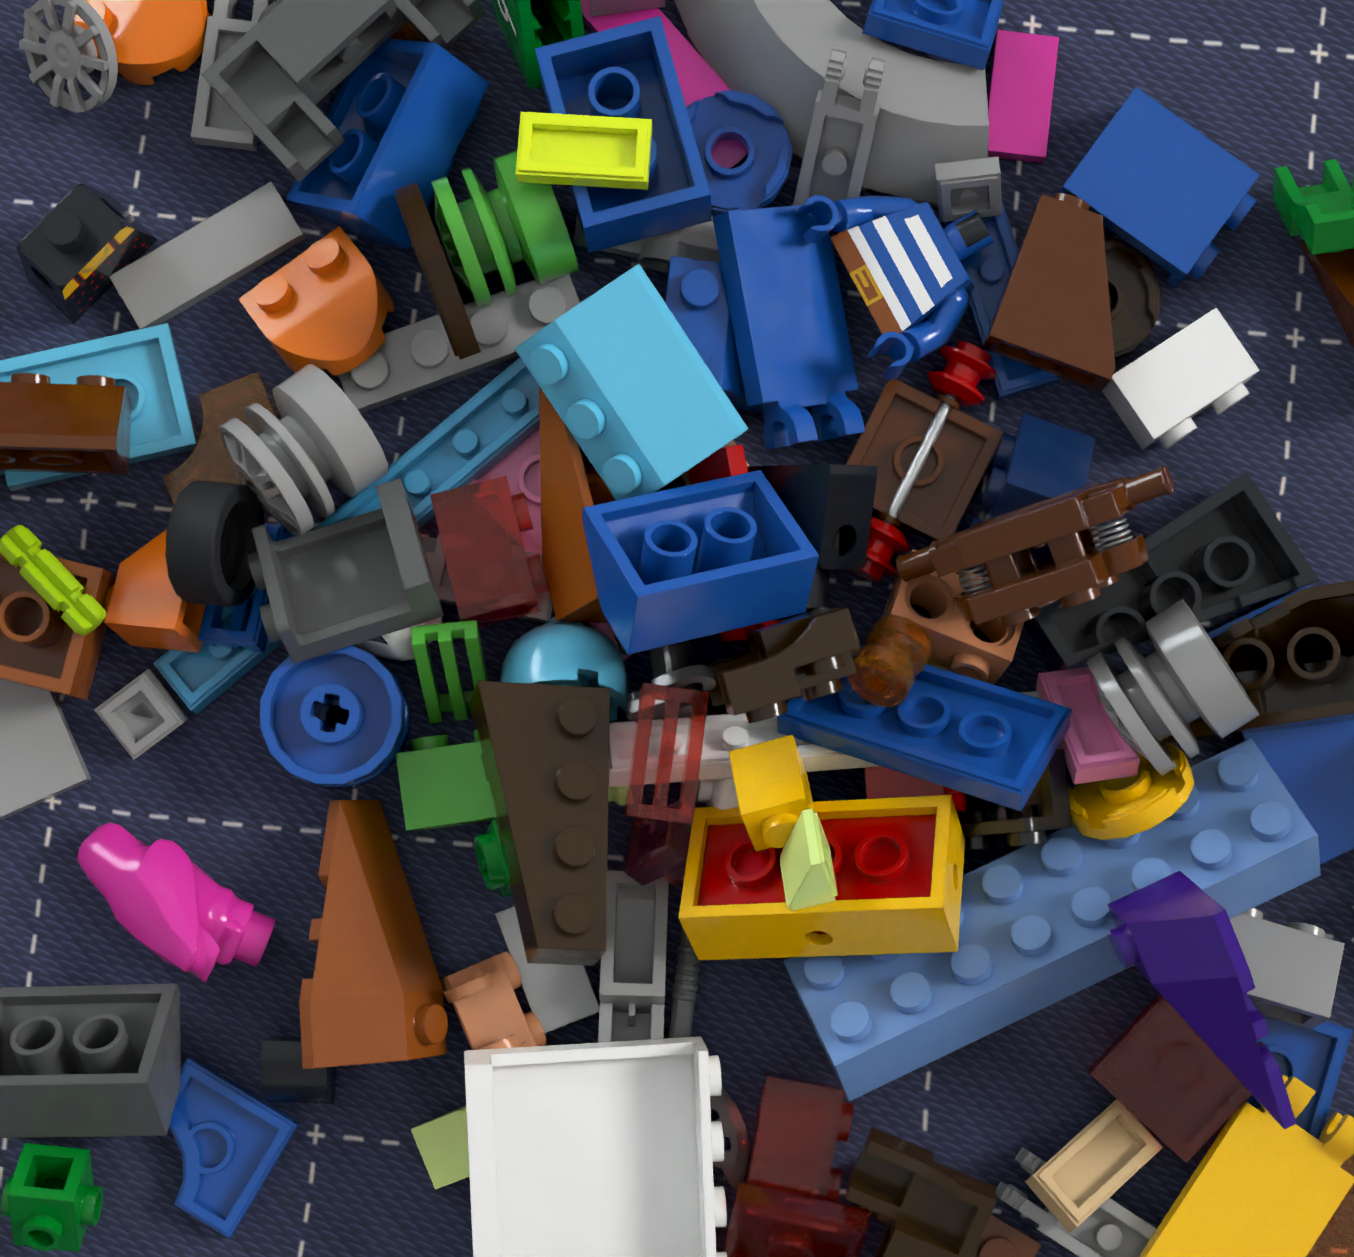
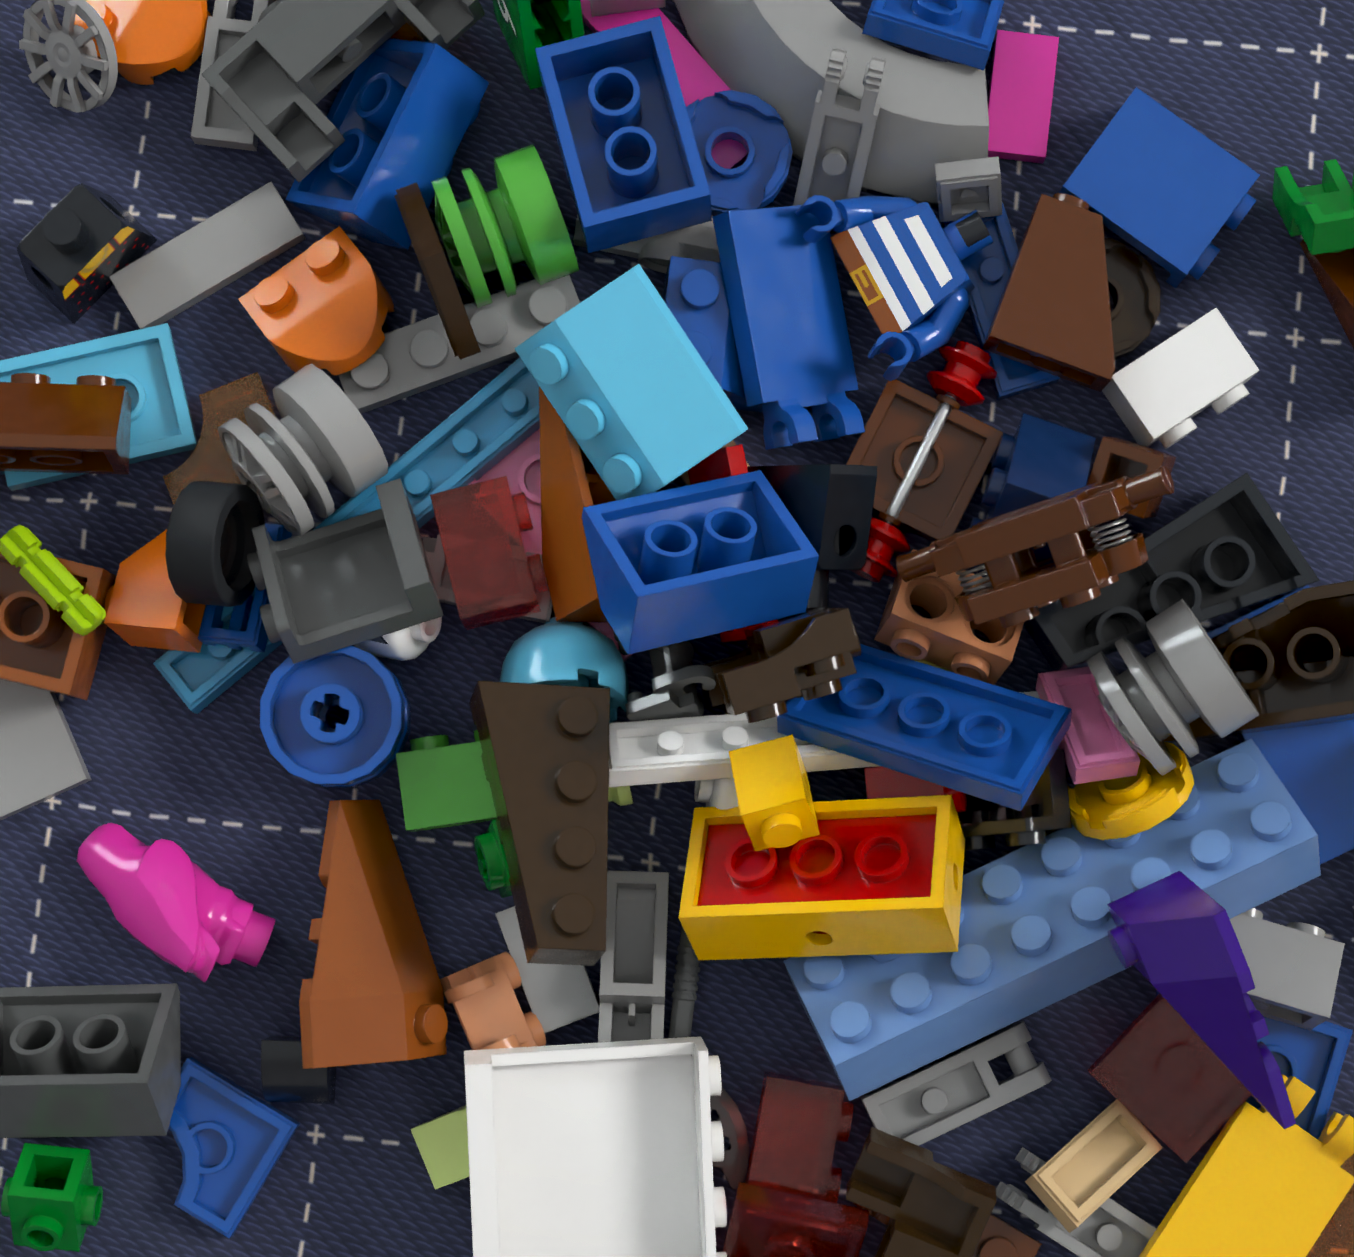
(141, 714): light grey tile -> none
(456, 699): bright green tile -> none
(584, 150): neon yellow tile -> none
(658, 810): clear red tile -> none
(658, 850): clear pink tile -> none
(807, 864): yellowish green slope -> none
(890, 661): clear orange wheel -> none
(956, 1088): none -> light grey plate
(1124, 458): none -> reddish brown brick

